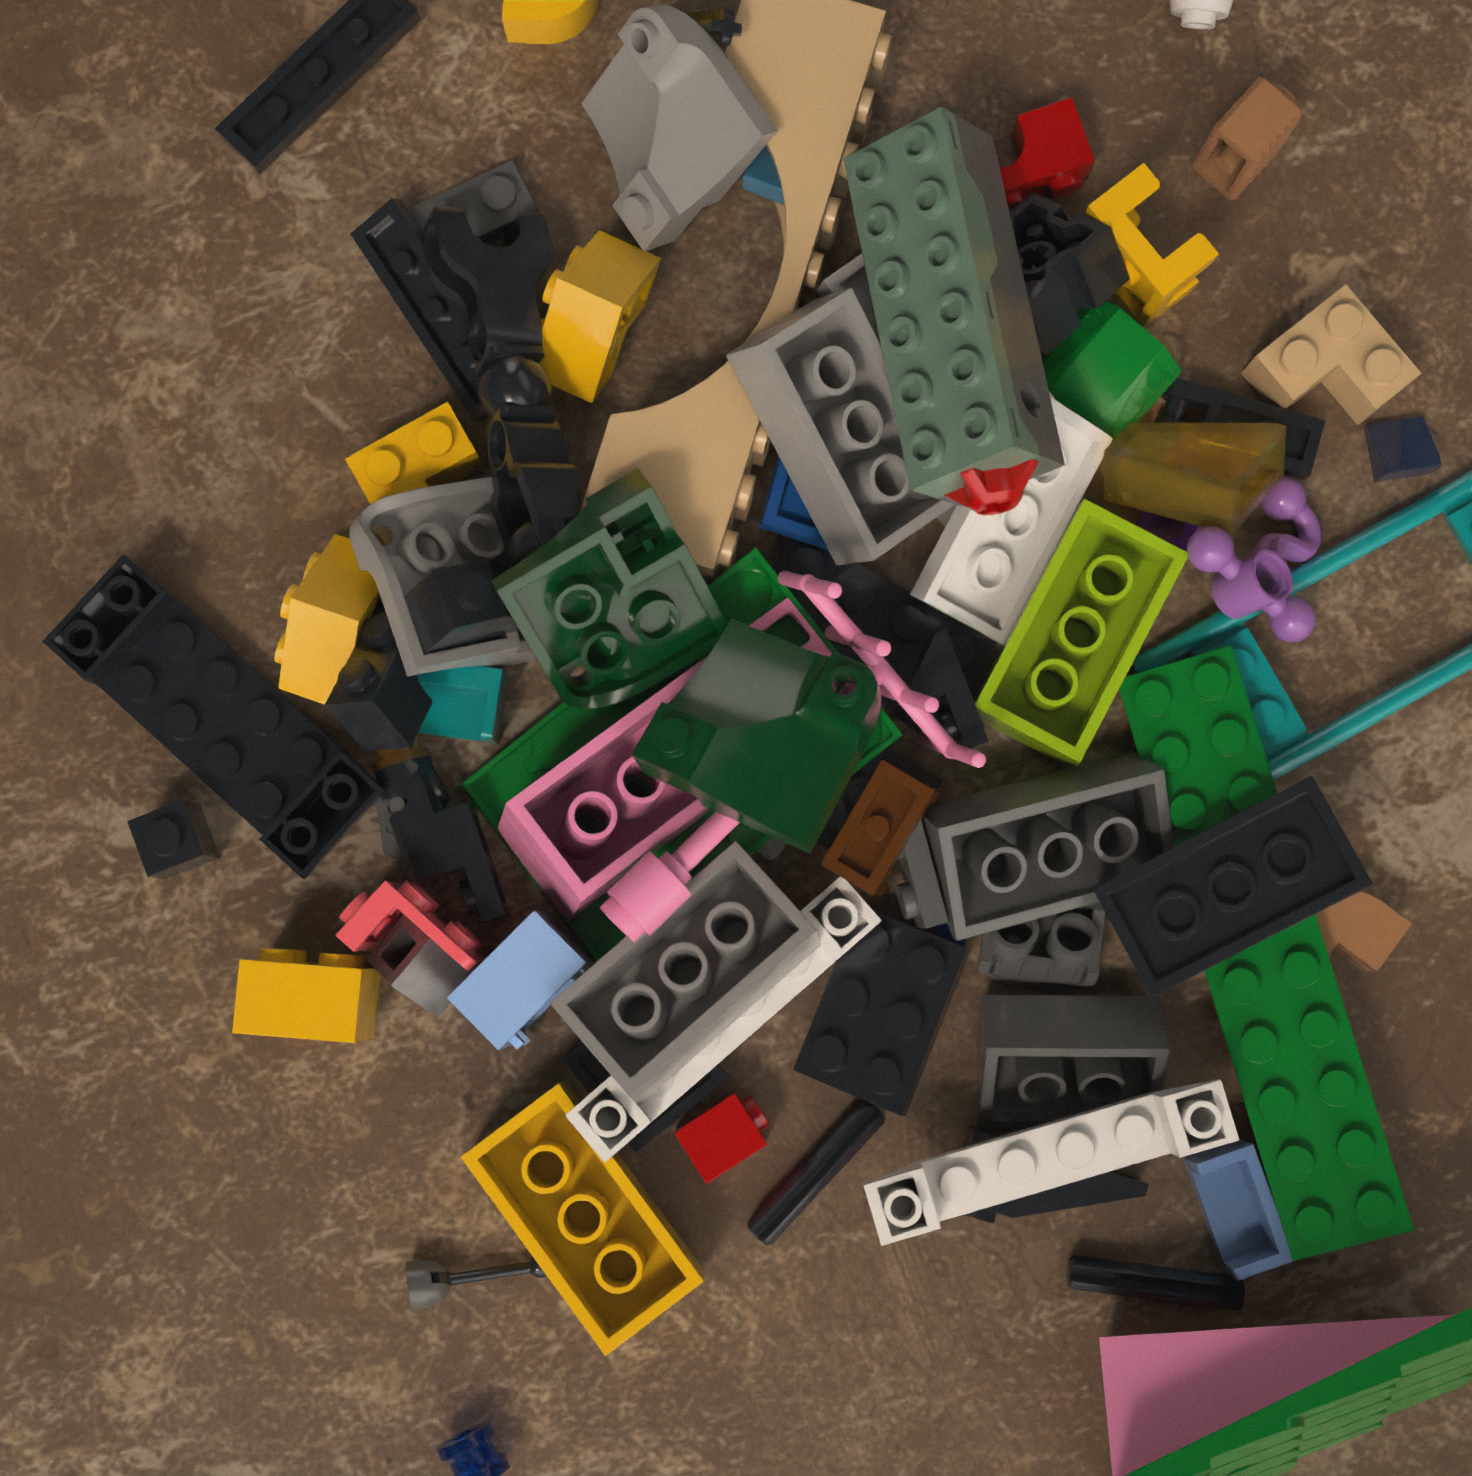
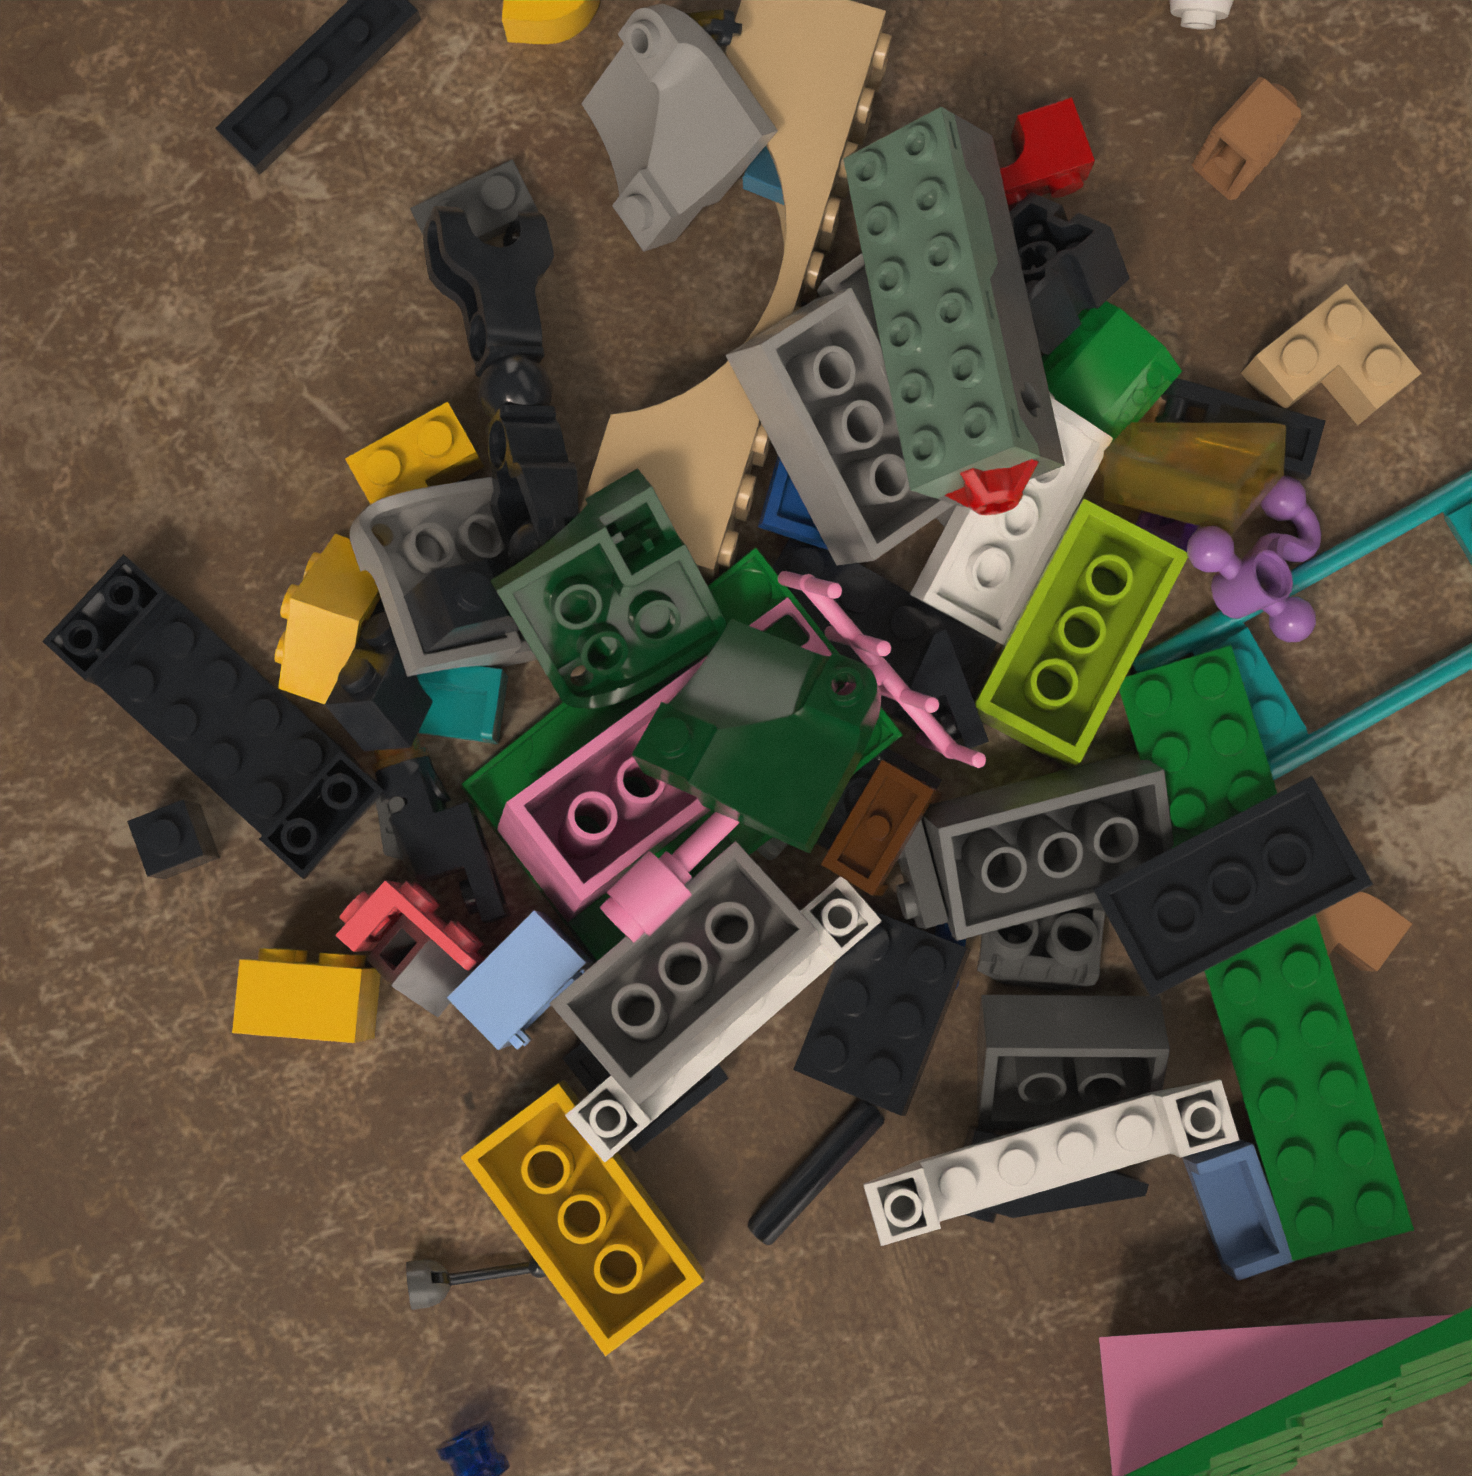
(397, 255): black plate -> none
(592, 310): yellow brick -> none
(723, 1135): red brick -> none
(1153, 281): yellow panel -> none
(1155, 1283): black axle -> none
(1401, 449): dark blue slope -> none

